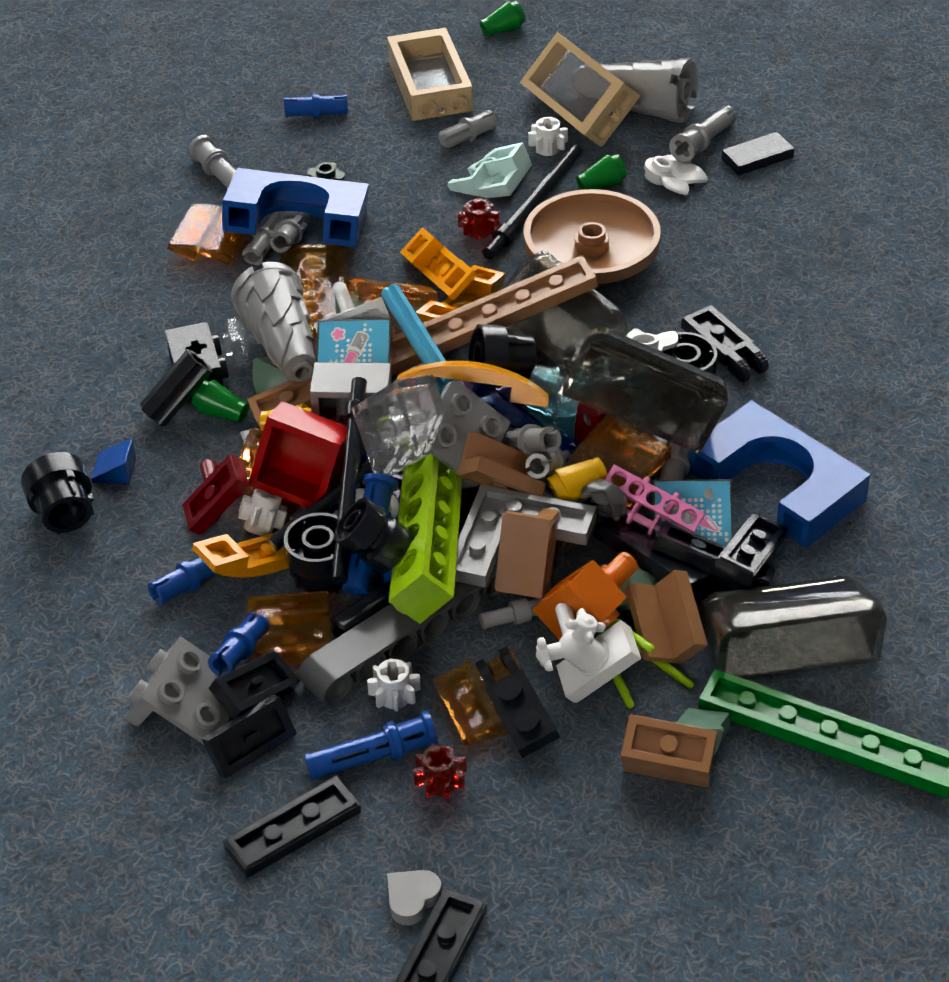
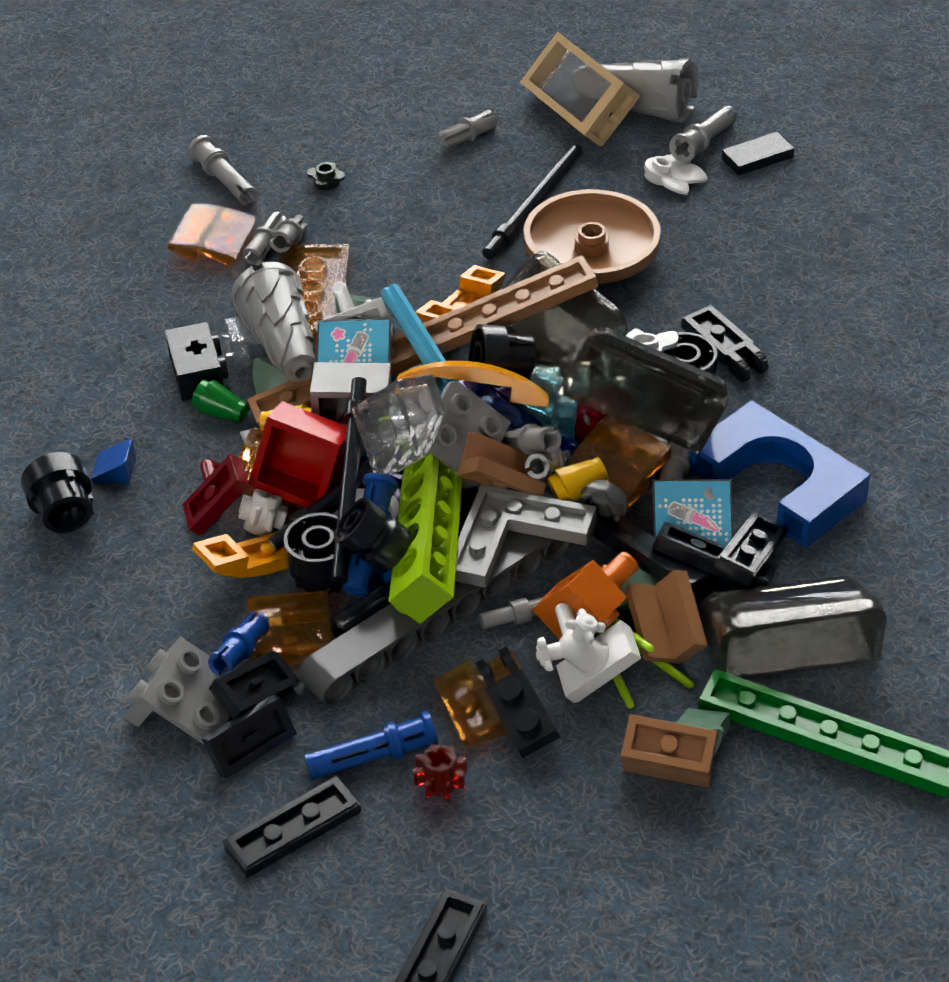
(176, 387): black axle -> none
(185, 577): blue pin -> none
(261, 193): blue arch -> none
(315, 105): blue pin -> none
(371, 289): clear orange slope -> none
(393, 684): white gear -> none
(412, 894): light grey tile -> none
(430, 74): tan window -> none
(438, 264): light orange slope -> none
(478, 218): clear red gear -> none
(496, 173): light aqua slope -> none
(504, 19): green cone -> none
(526, 553): medium nougat panel -> none
(548, 136): white gear -> none
(603, 174): green cone -> none
(663, 515): bright pink piece -> none

